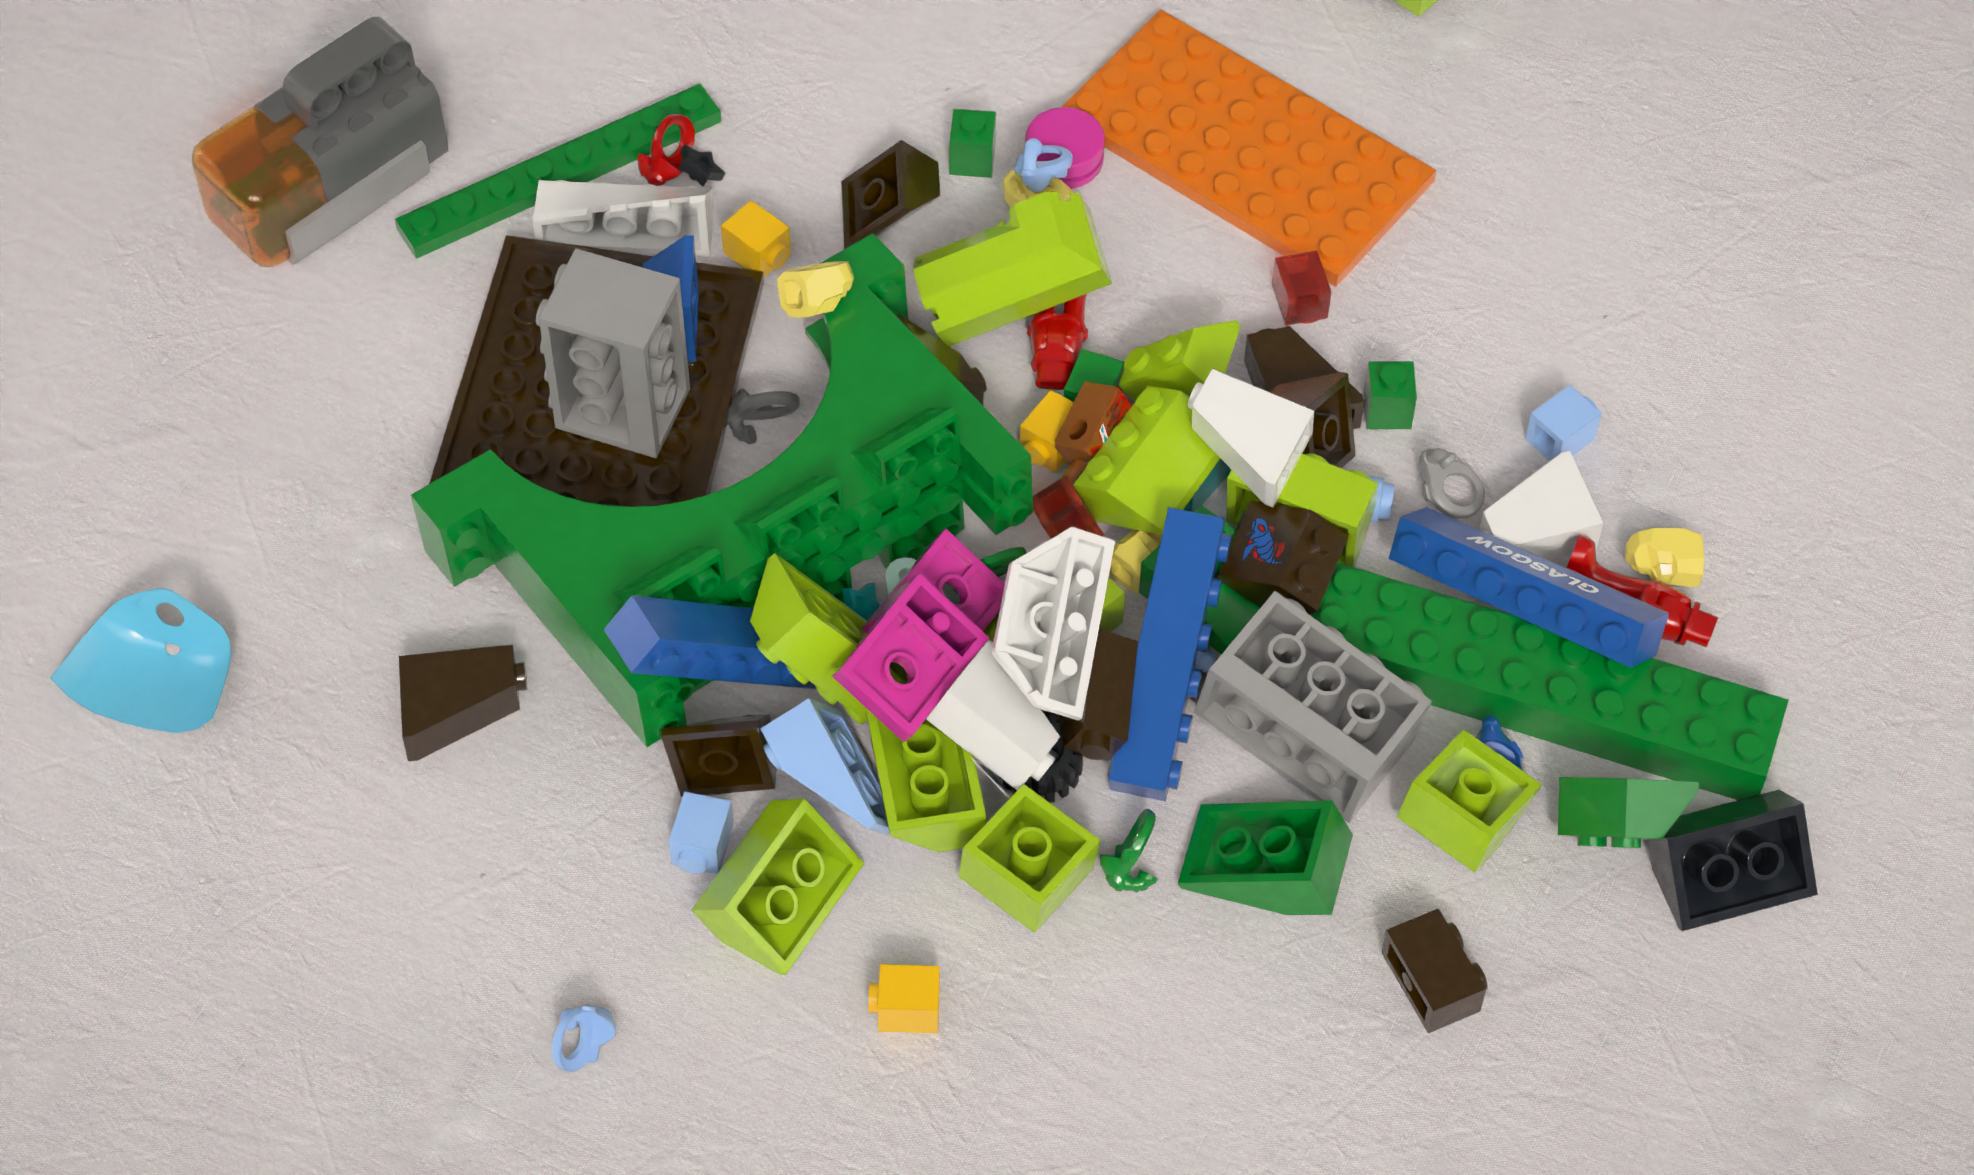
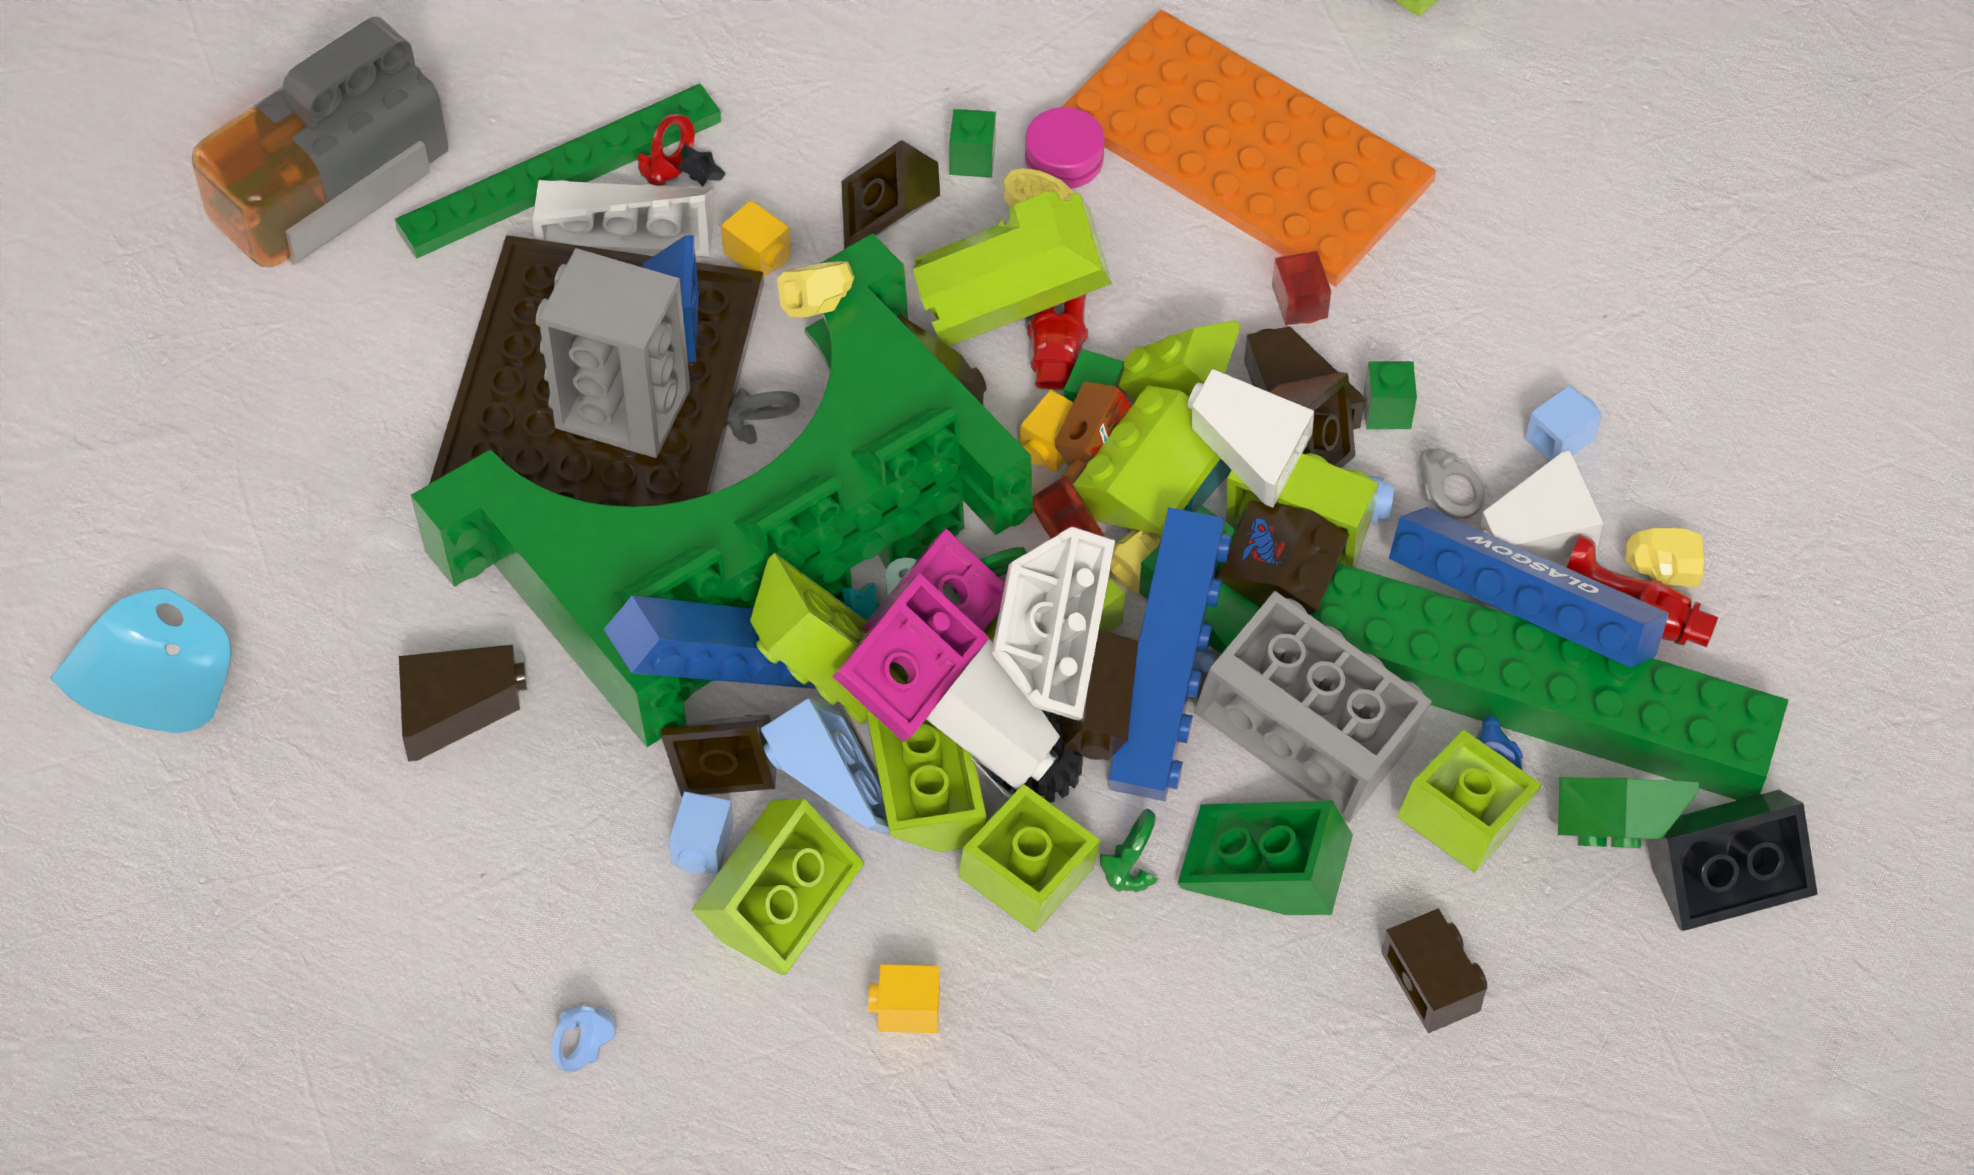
(1038, 174): light blue piece -> none

